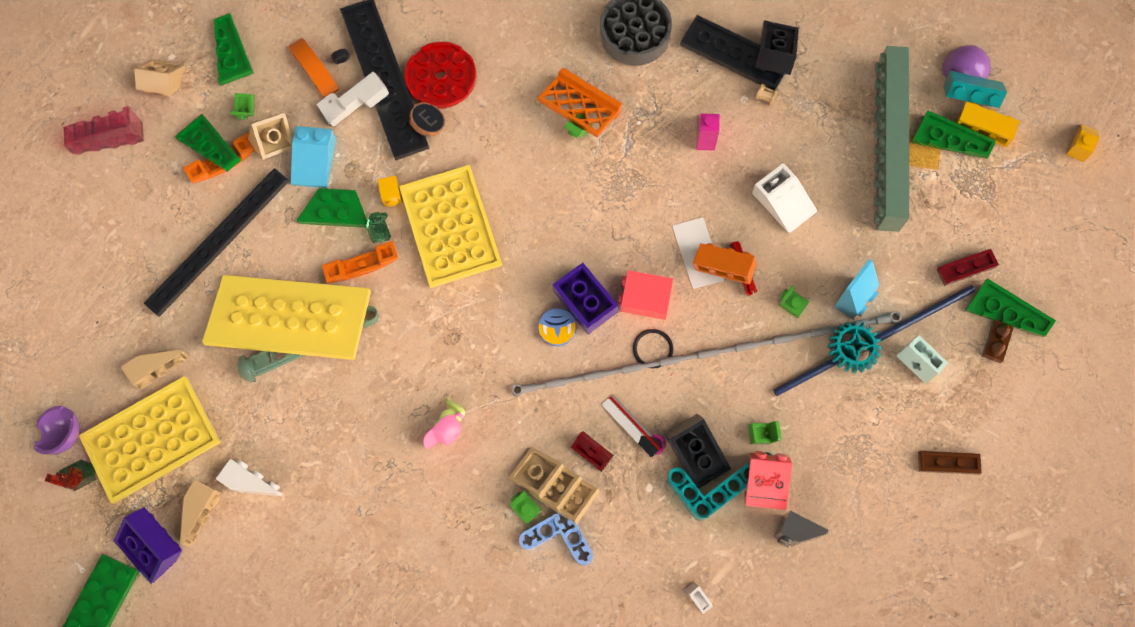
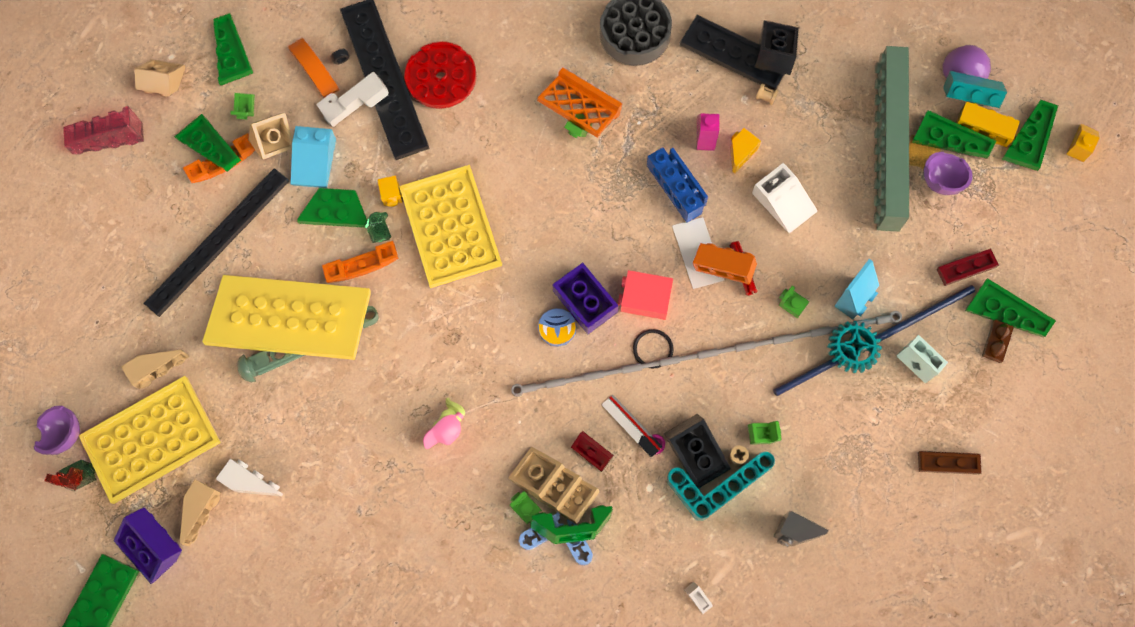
(427, 119): black tile -> none
(544, 525): none -> green slope
(677, 183): none -> blue brick
(741, 451): none -> tan bush
(742, 148): none -> yellow slope
(768, 480): coral panel -> none
(947, 173): none -> medium lavender cylinder
(1032, 139): none -> green wing

